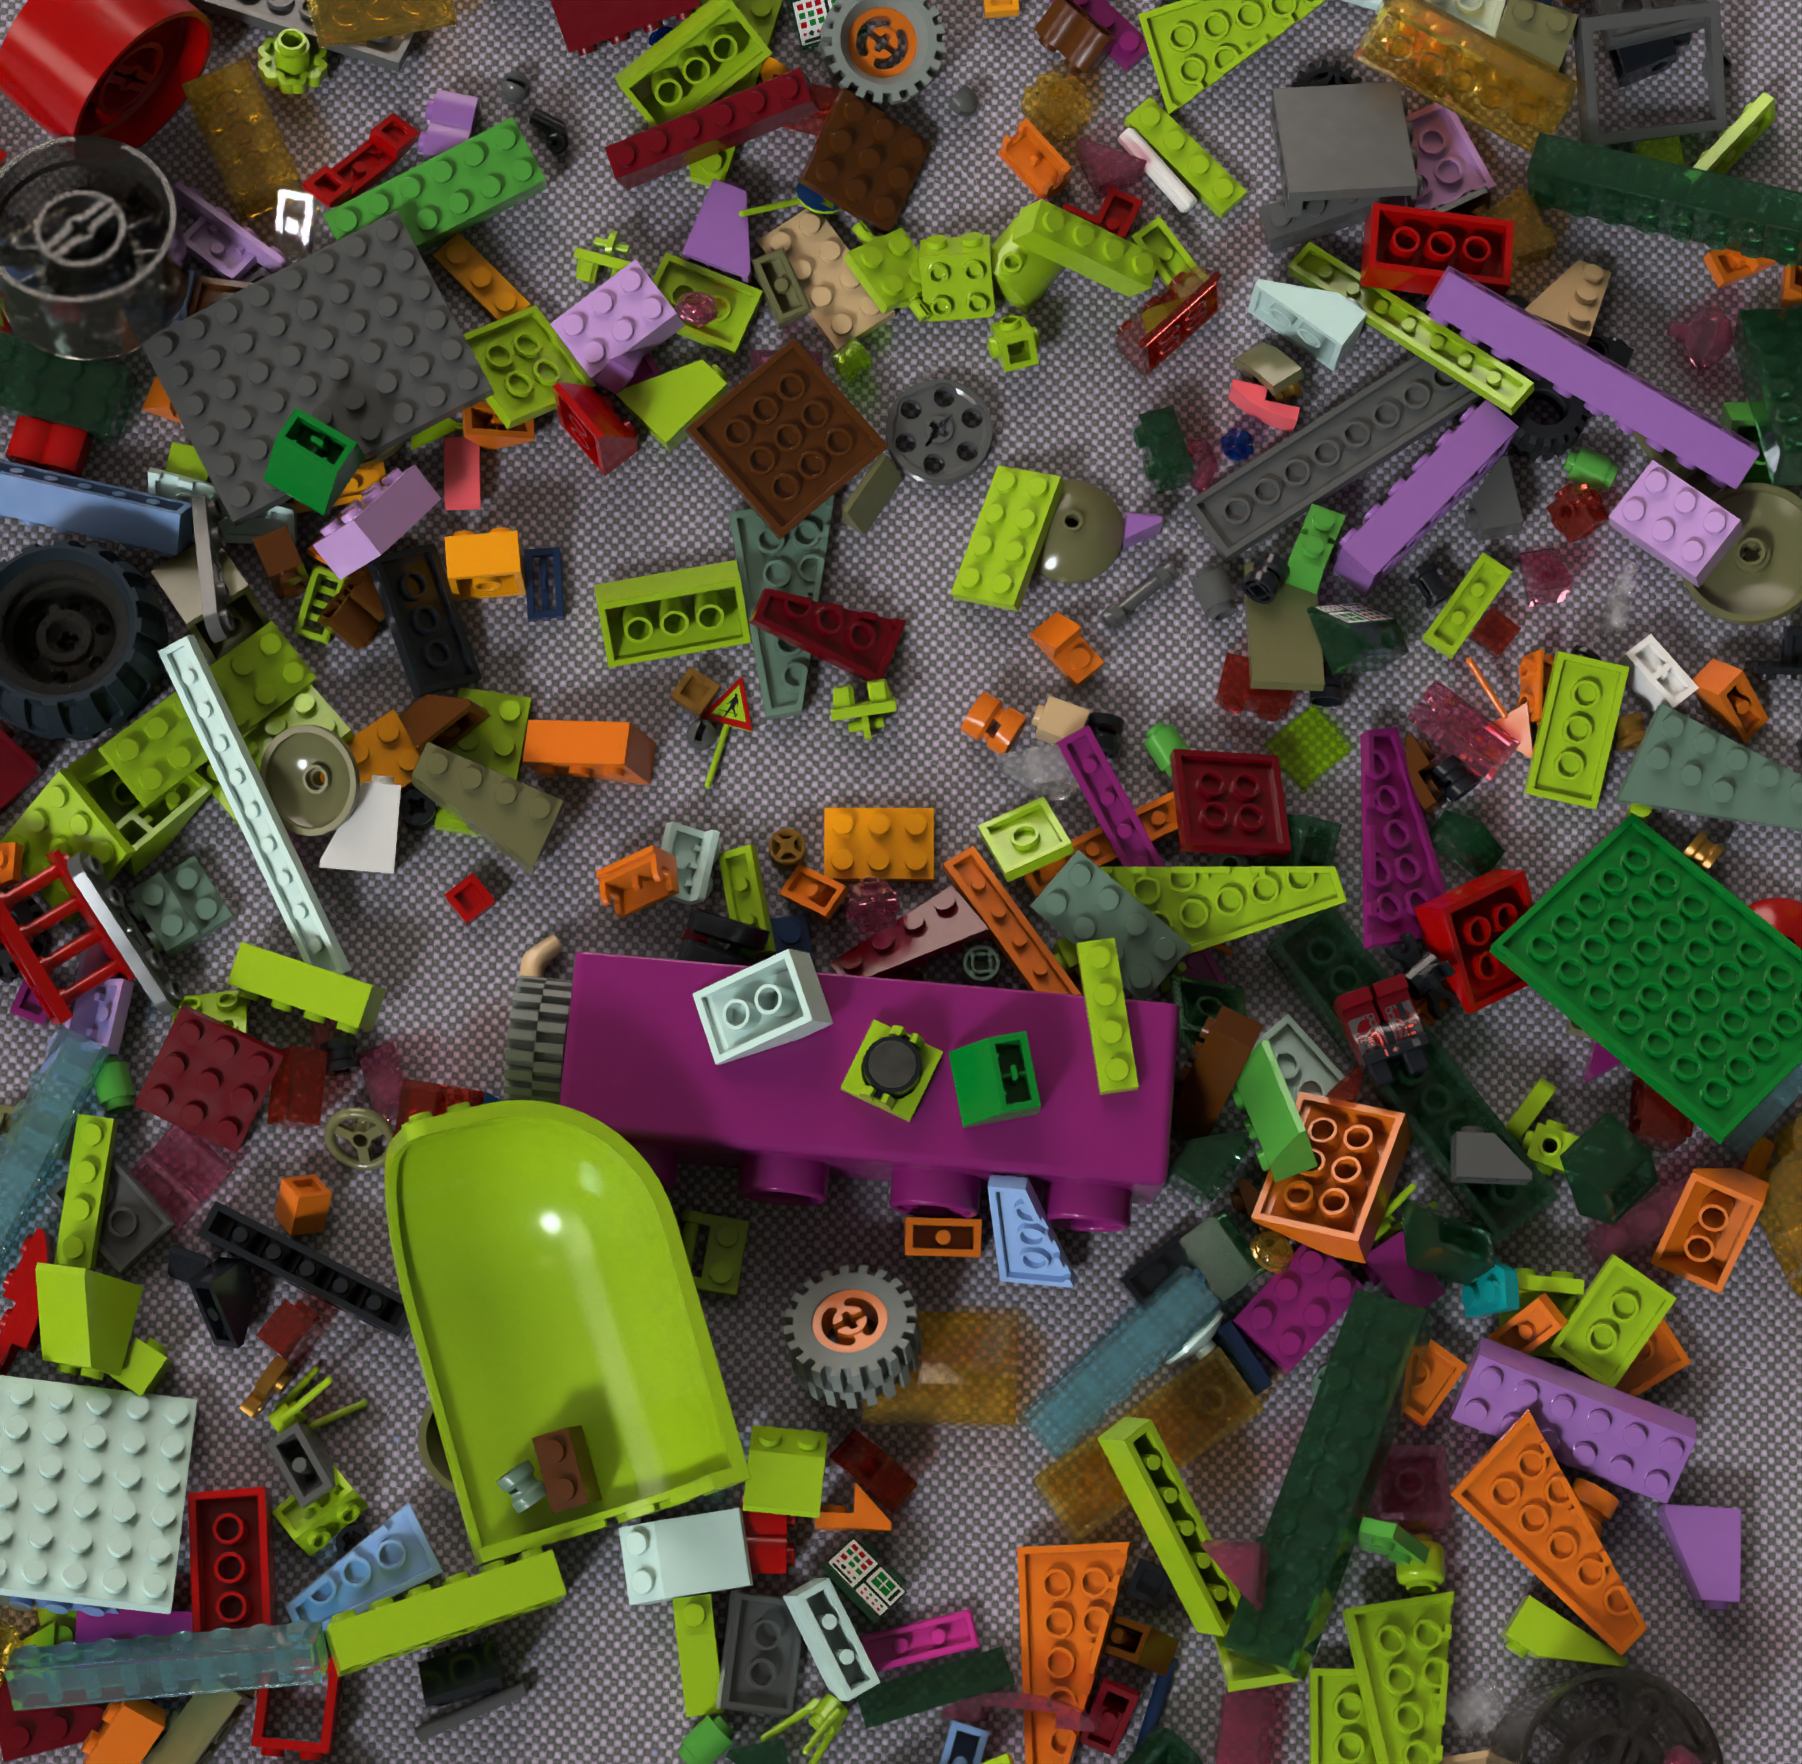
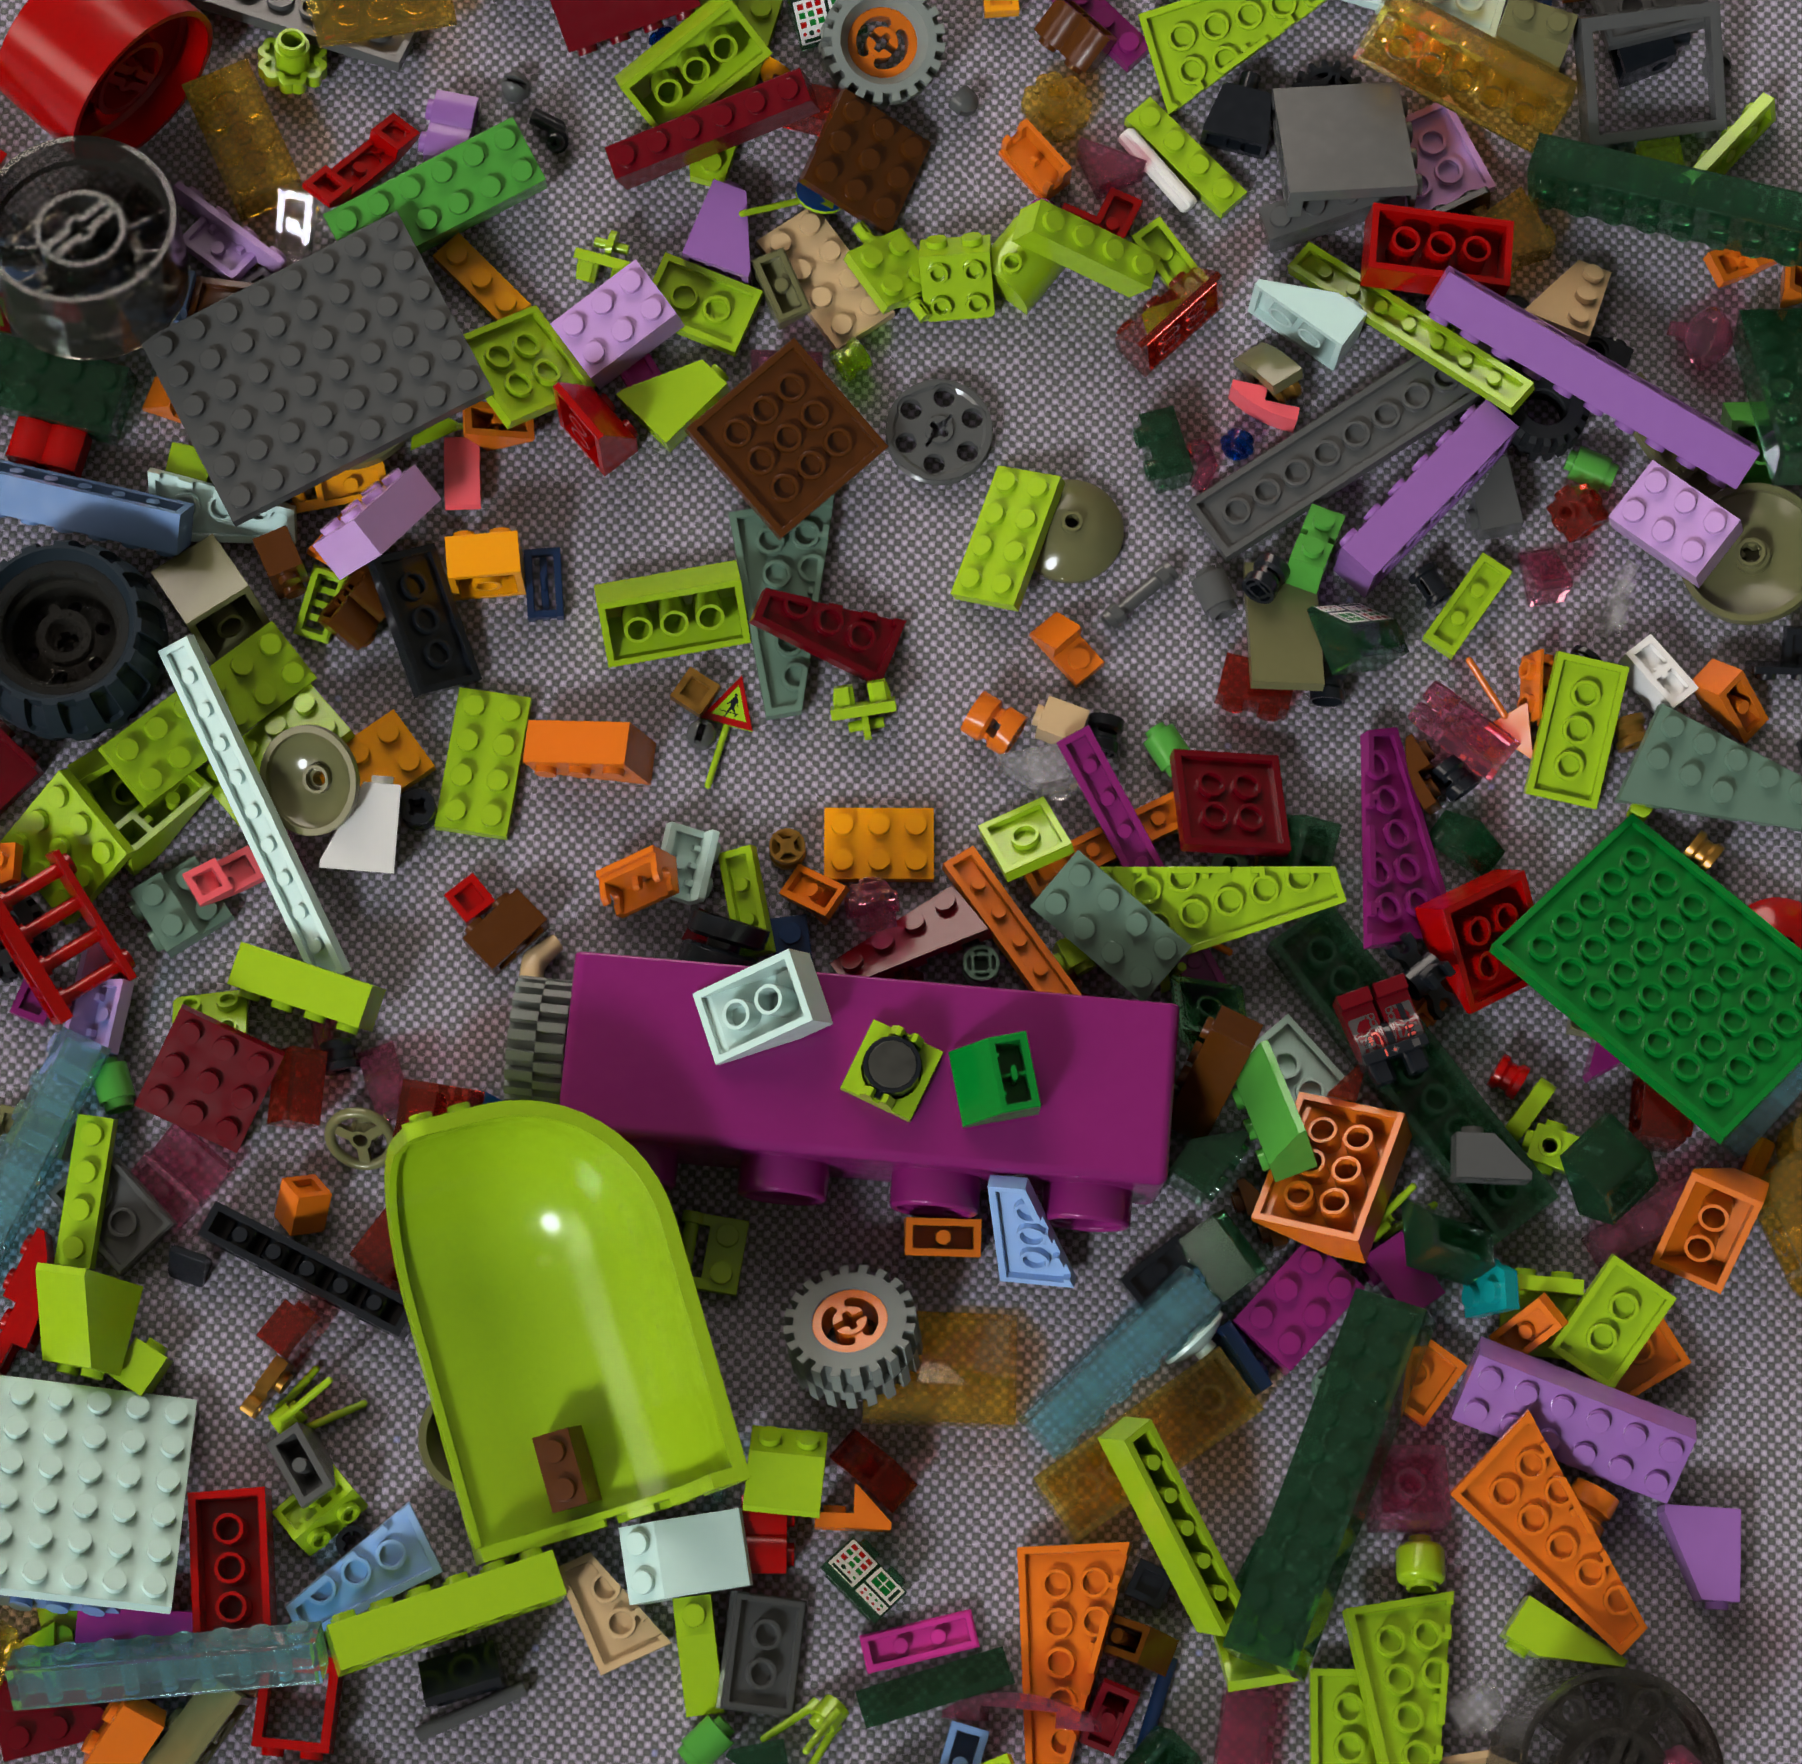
(110, 910): dark grey piece -> none
(213, 587): dark grey piece -> none
(223, 878): none -> coral slope
(225, 1299): black slope -> none
(312, 462): green slope -> none
(375, 1251): none -> clear red slope
(441, 720): reddish brown slope -> none
(490, 803): olive wedge -> none
(505, 931): none -> reddish brown brick
(522, 1486): sand green wheel -> none
(610, 1626): none -> tan wing
(619, 371): medium lavender slope -> none
(697, 308): clear pink hat -> none
(831, 1639): light aqua brick -> none
(871, 495): olive slope -> none
(1013, 343): lime brick -> none
(1107, 1016): lime plate -> none
(1140, 527): medium lavender slope -> none
(1240, 118): none -> black torso
(1243, 1564): clear pink slope -> none
(1272, 1251): clear yellow hat -> none
(1308, 747): clear neon green piece -> none
(1392, 1541): bright green wing -> none
(1495, 633): clear red plate -> none
(1508, 1076): none -> red wheel

